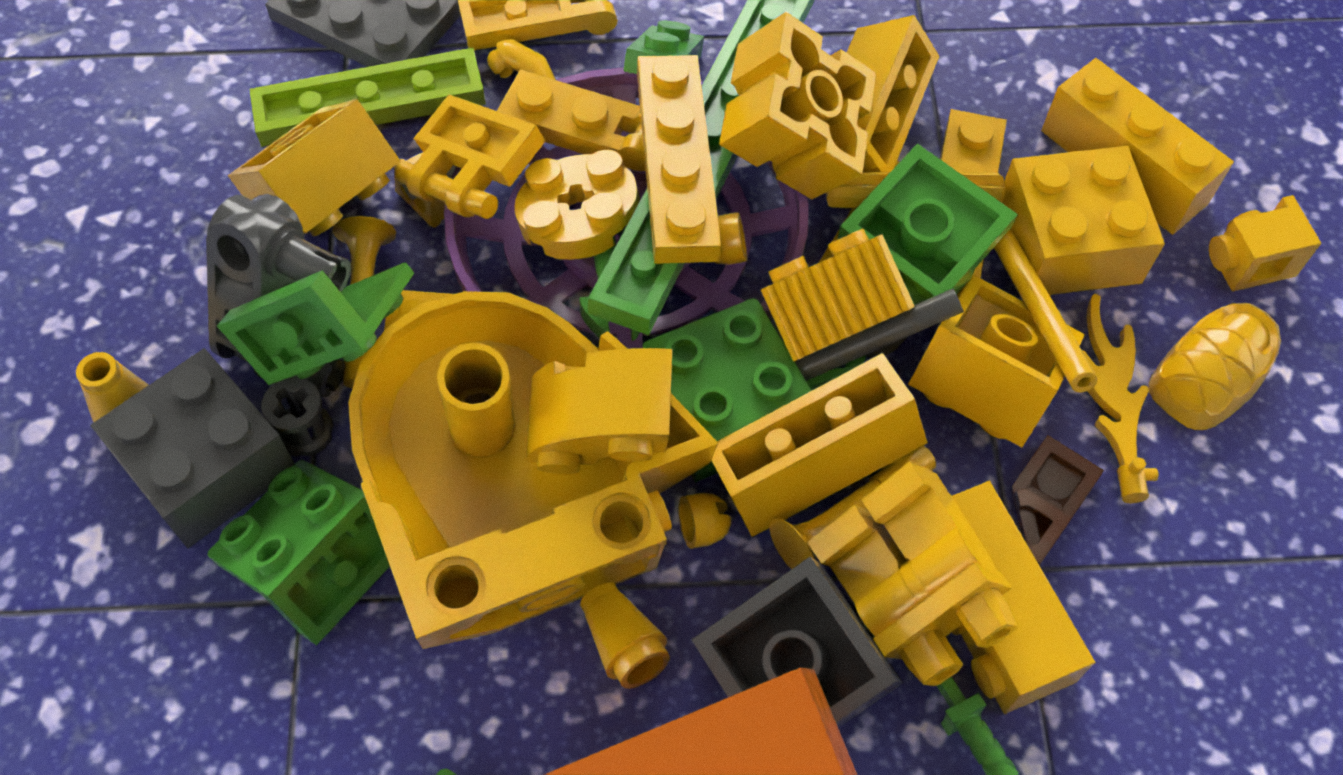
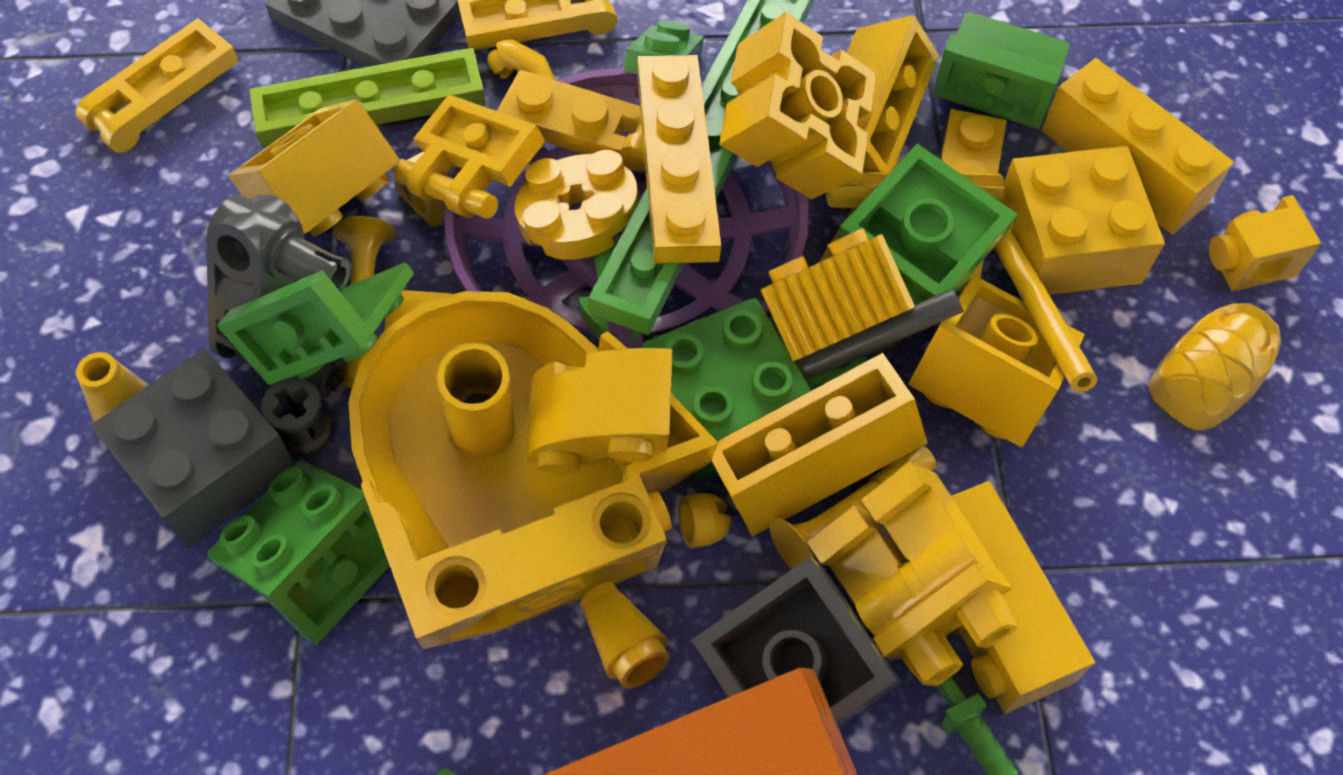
(155, 85): none -> yellow plate
(732, 239): yellow hinge -> none
(1001, 69): none -> bright green bracket
(1051, 493): reddish brown slope -> none
(1113, 397): yellow piece -> none

